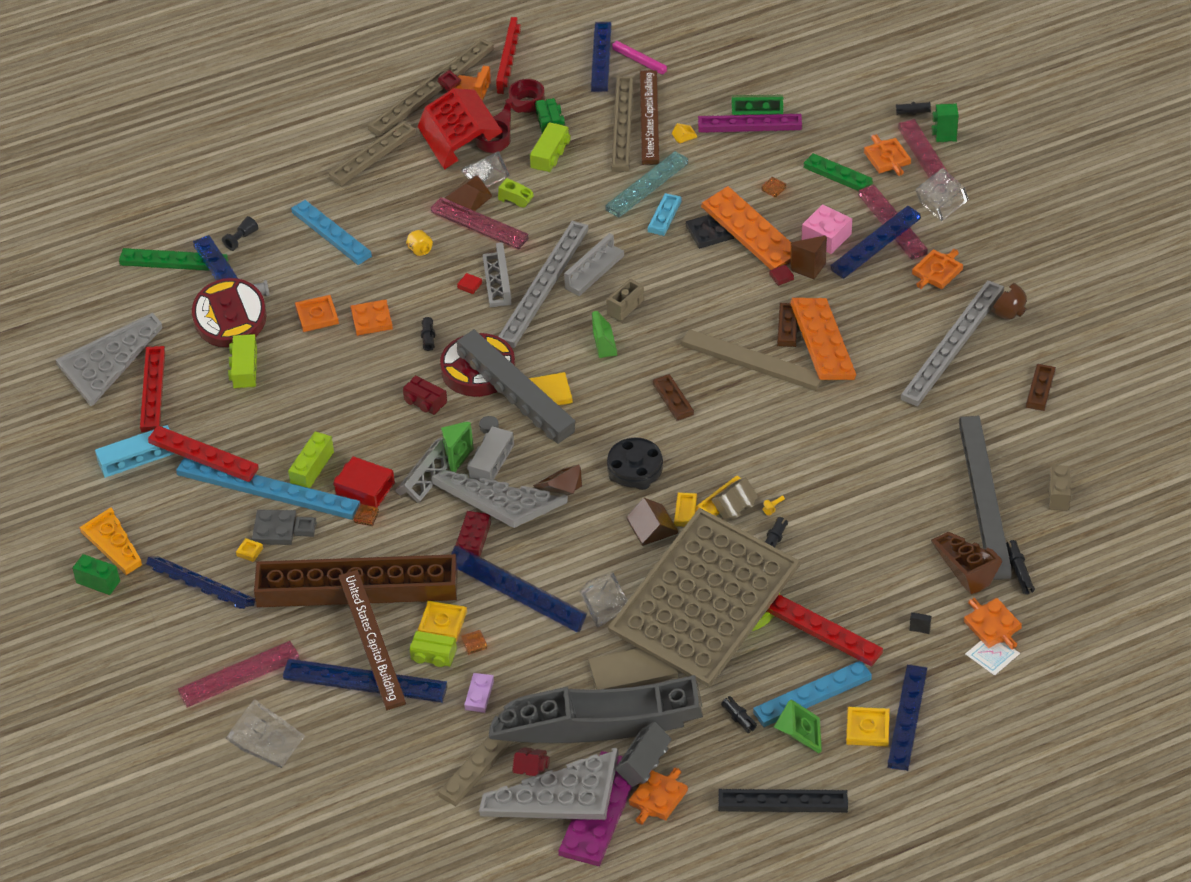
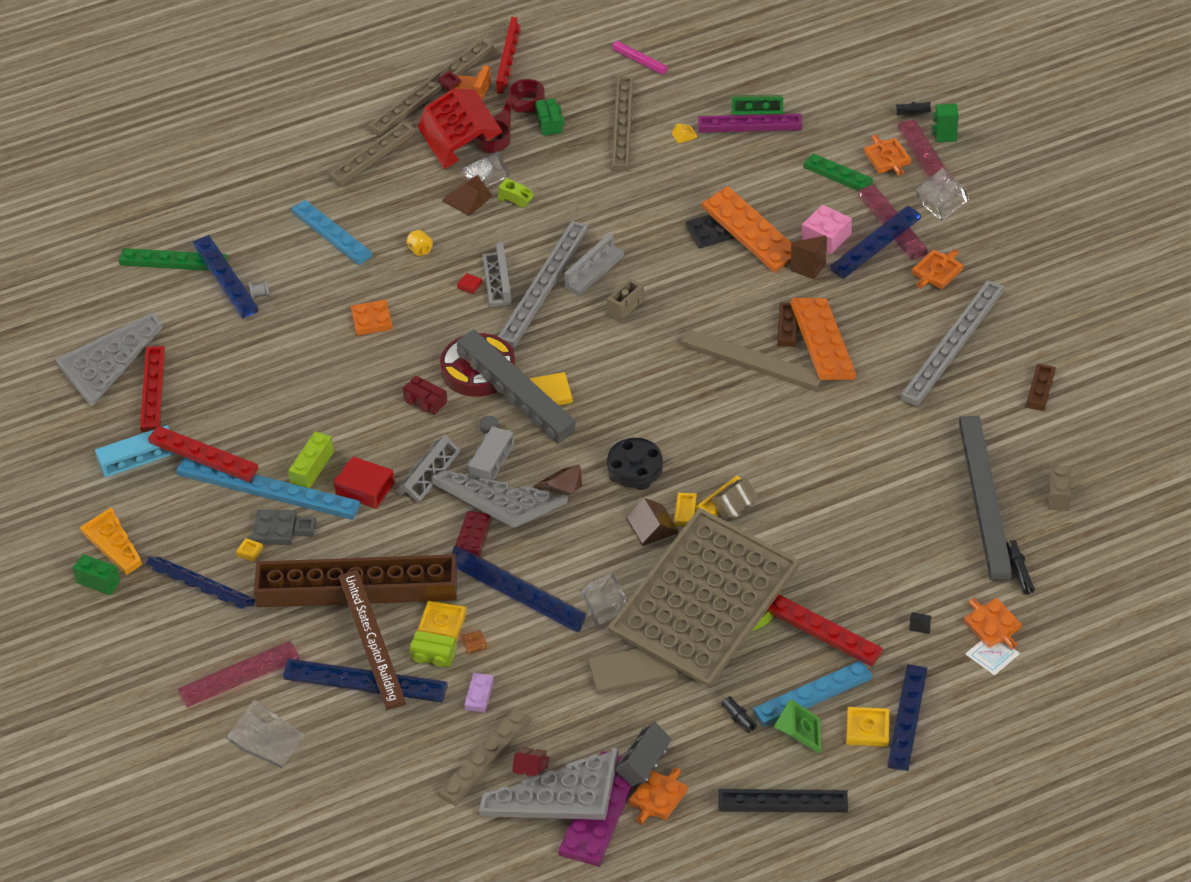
(228, 310): piece -> none
(243, 361): lime brick -> none
(246, 228): black piece -> none
(316, 313): orange plate -> none
(366, 515): clear orange tile -> none
(428, 334): black pin -> none
(457, 443): bright green slope -> none
(479, 223): clear pink plate -> none
(549, 147): lime brick -> none
(597, 714): dark grey slope -> none
(601, 57): clear blue plate -> none
(603, 336): bright green tile -> none
(646, 184): clear light blue plate -> none
(649, 117): reddish brown tile -> none
(664, 214): medium azure tile -> none
(673, 397): reddish brown tile -> none
(769, 507): yellow hand -> none
(773, 187): clear orange tile -> none
(775, 534): black pin -> none
(781, 275): dark red tile -> none
(968, 562): reddish brown wedge -> none
(1011, 303): reddish brown cylinder -> none

